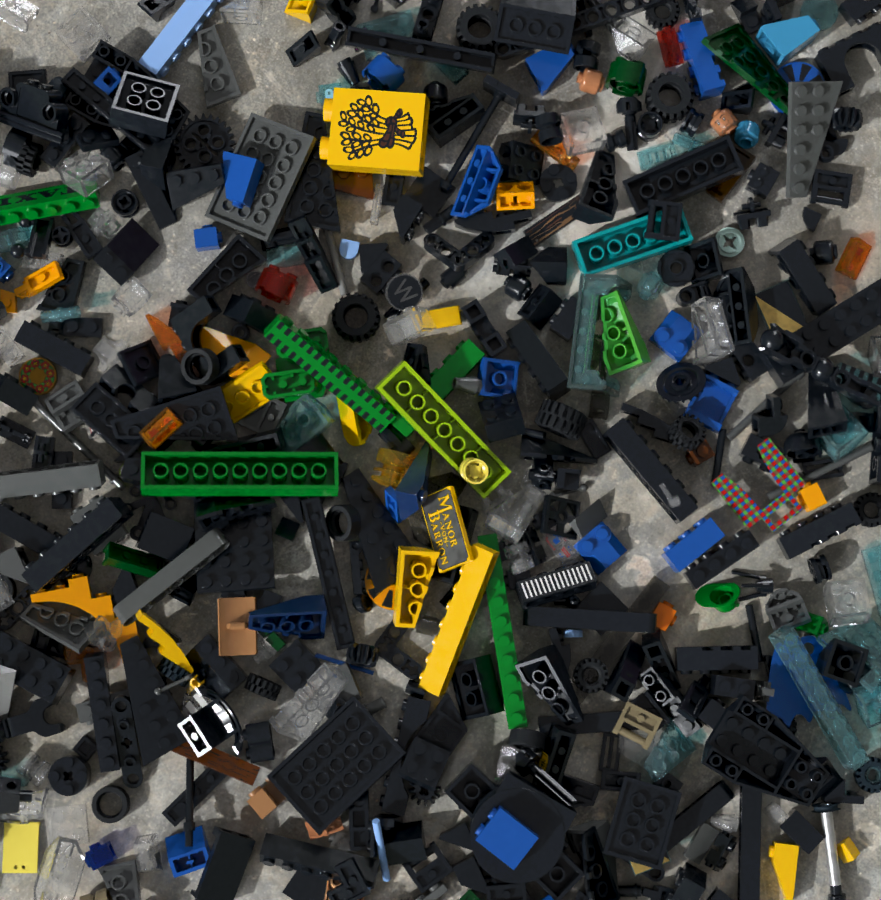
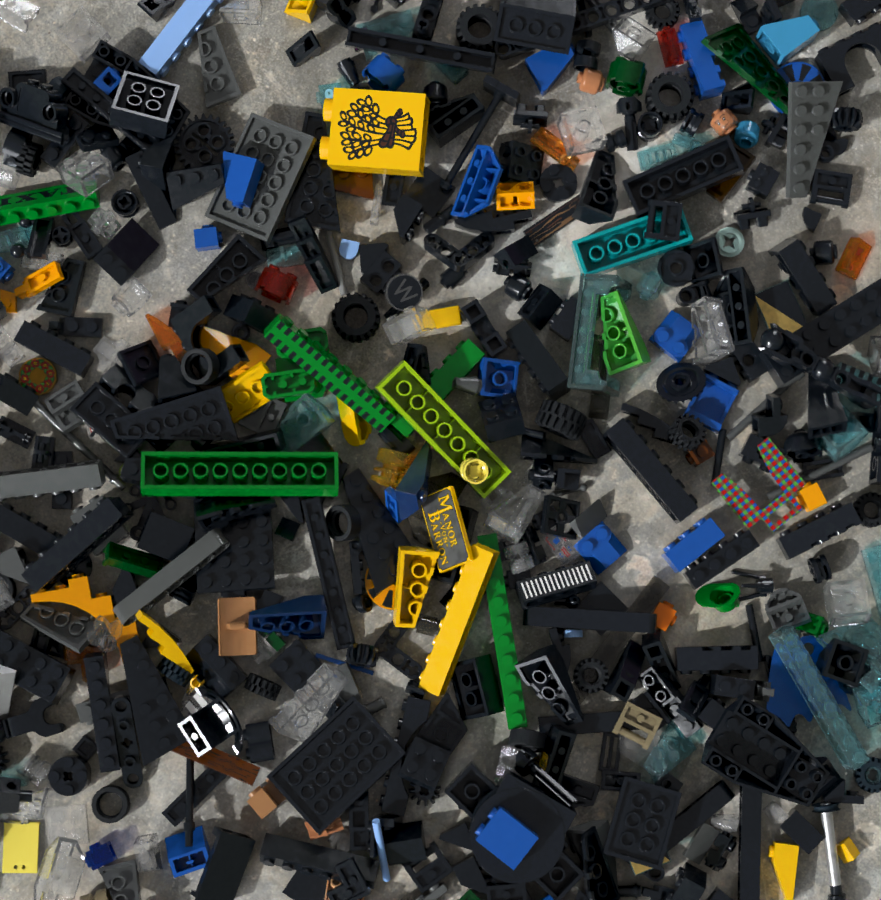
(60, 314): clear light blue pin -> none
(158, 691): dark grey hinge -> none
(160, 428): clear orange slope -> none
(335, 35): black bar -> none
(550, 132): black wheel -> none
(552, 265): black slope -> none
(672, 501): clear hand -> none

